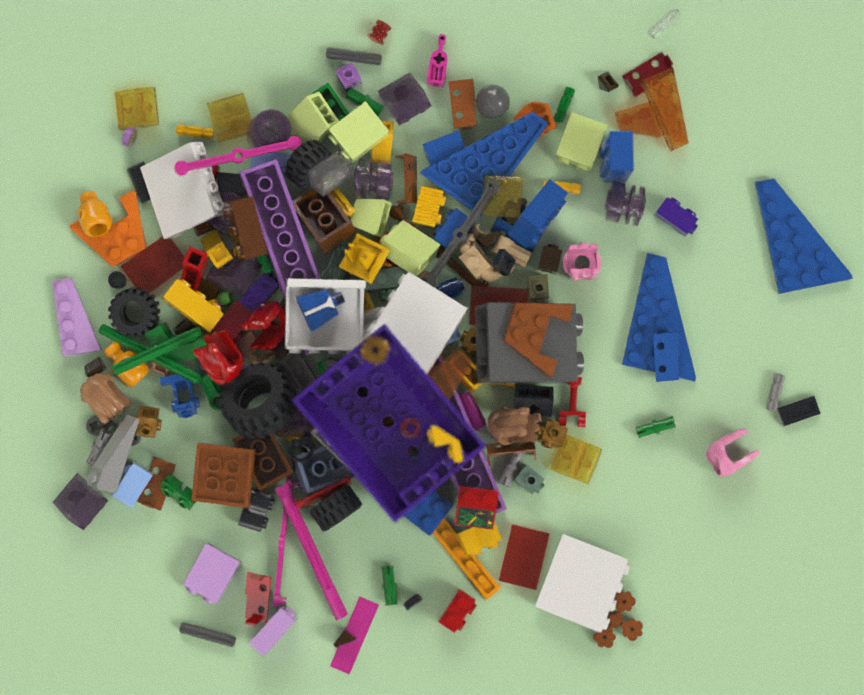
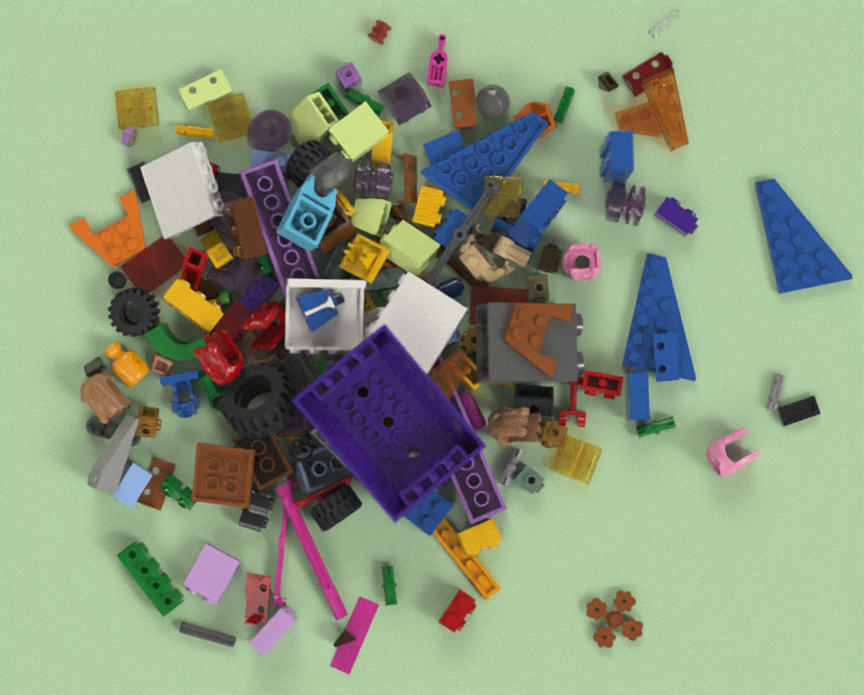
(73, 322): lavender wing -> none
(80, 502): clear purple slope -> none
(93, 215): light orange piece -> none
(99, 445): light grey pin -> none
(138, 347): green axle -> none
(150, 578): none -> green brick
(157, 350): green axle -> none
(181, 167): dark pink piece -> none
(183, 326): dark brown slope -> none
(205, 90): none -> yellowish green piece
(312, 210): none -> medium azure brick
(353, 56): dark grey axle -> none
(367, 353): pearl gold brick -> none
(404, 425): bush -> none
(412, 602): black tile -> none
(439, 437): yellow slope -> none
(476, 507): red slope -> none
(503, 262): black plate -> none
(511, 448): dark orange piece -> none
(524, 557): clear red tile -> none
(580, 142): yellowish green brick -> none
(583, 583): white panel -> none
(602, 384): none -> red brick
(637, 395): none -> blue brick

